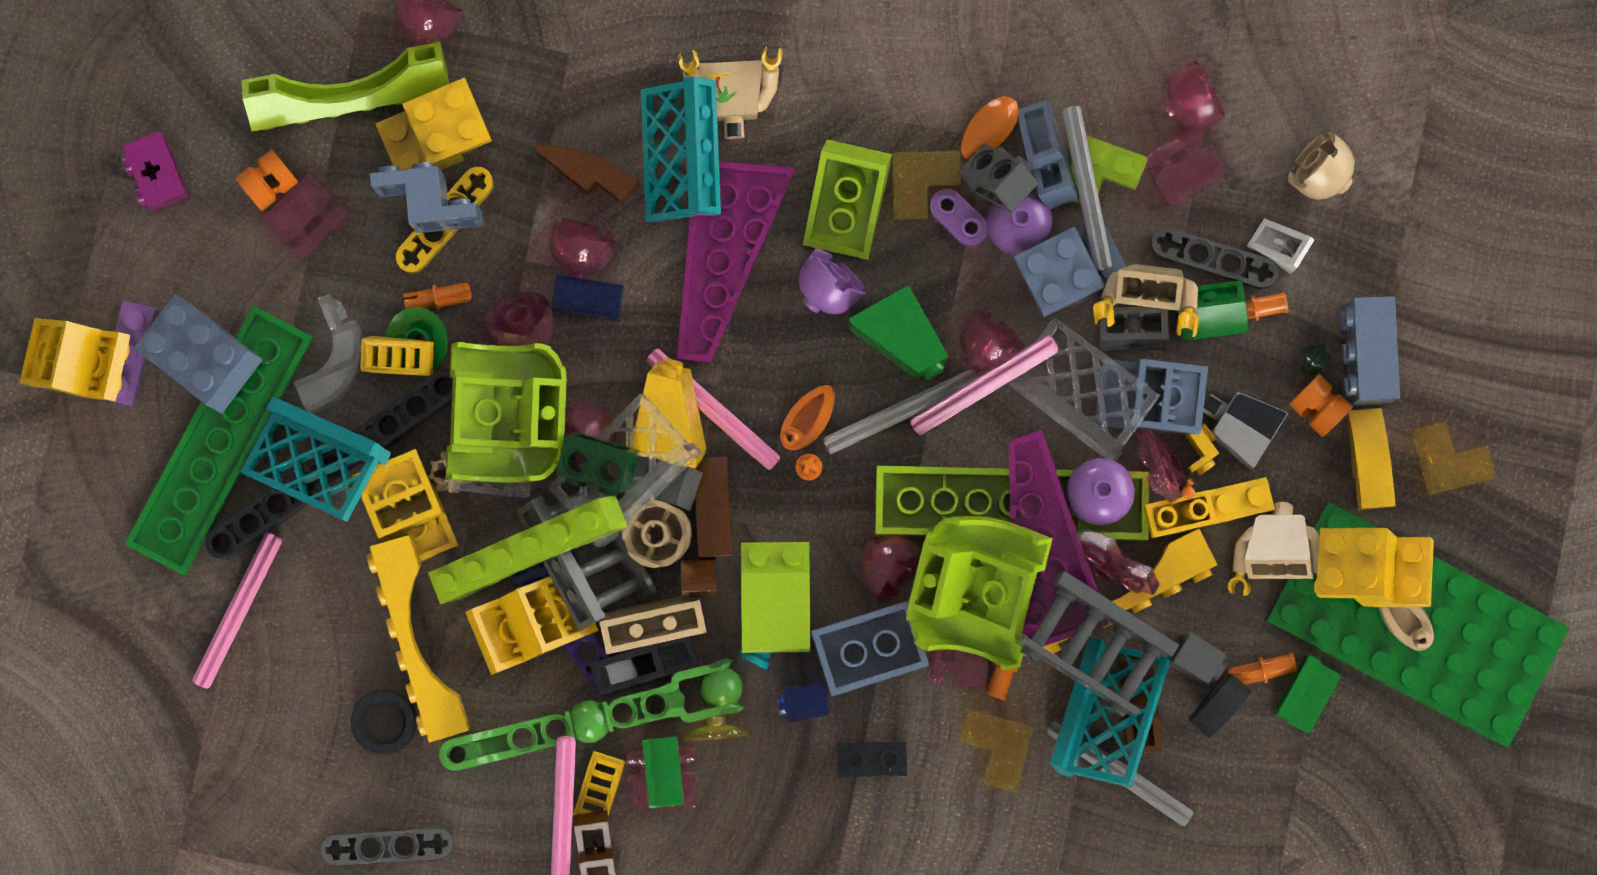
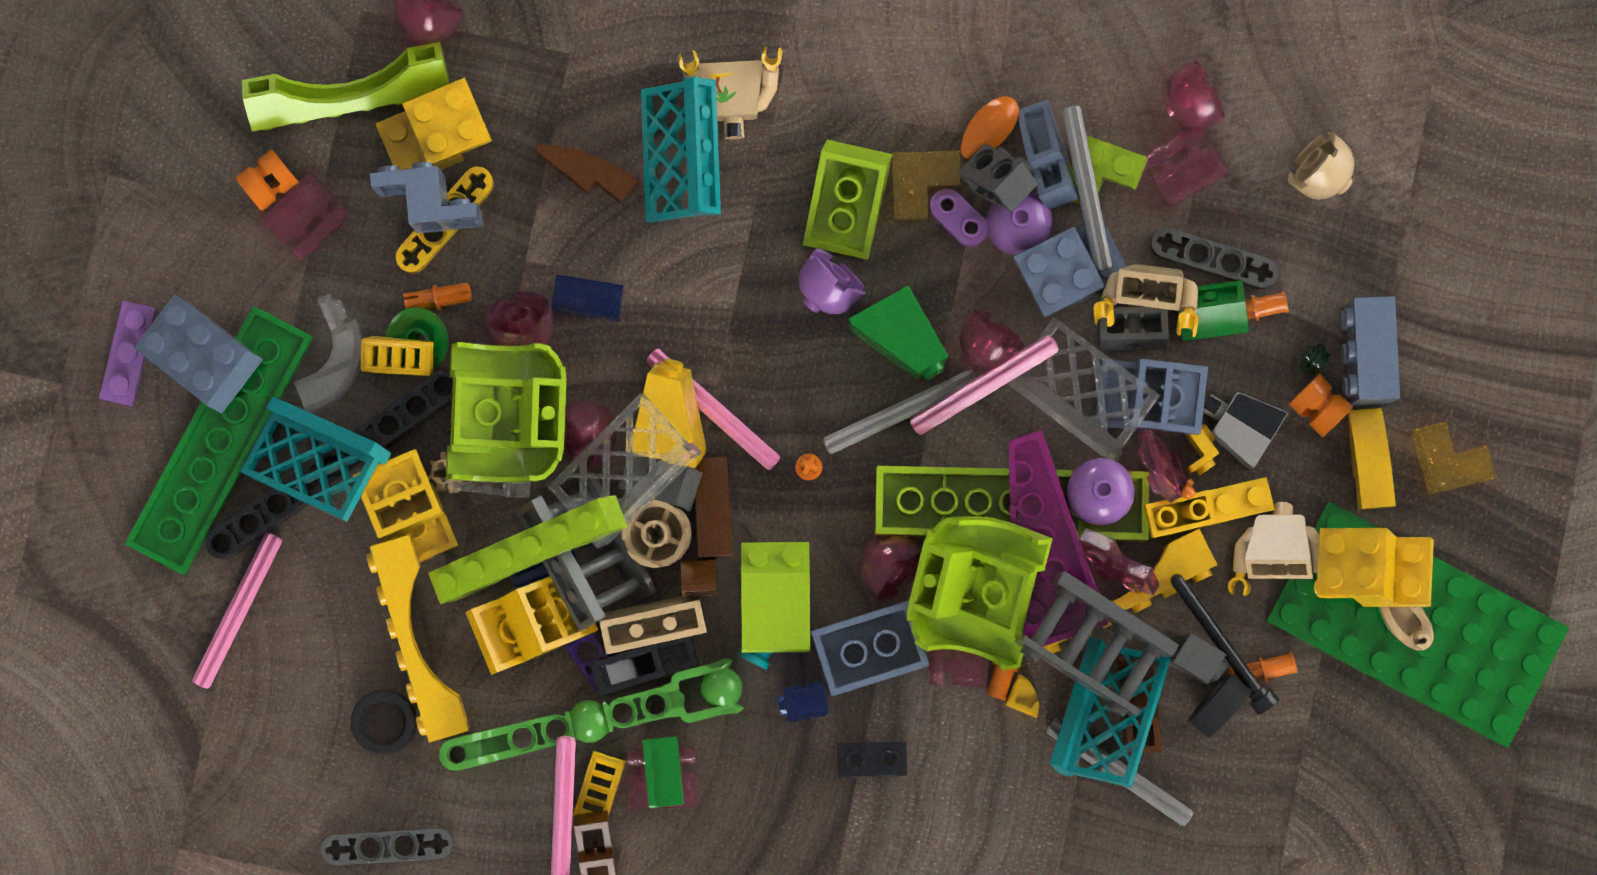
(75, 359): yellow bracket -> none
(168, 186): magenta brick -> none
(580, 247): clear pink cylinder -> none
(598, 456): dark green brick -> none
(716, 729): clear yellow dish -> none
(724, 252): magenta wing -> none
(807, 418): orange arm -> none
(1007, 744): clear yellow plate -> none
(1023, 697): none -> yellow tile
(1261, 696): none -> black piece
(1280, 245): white slope -> none
(1307, 694): green panel -> none

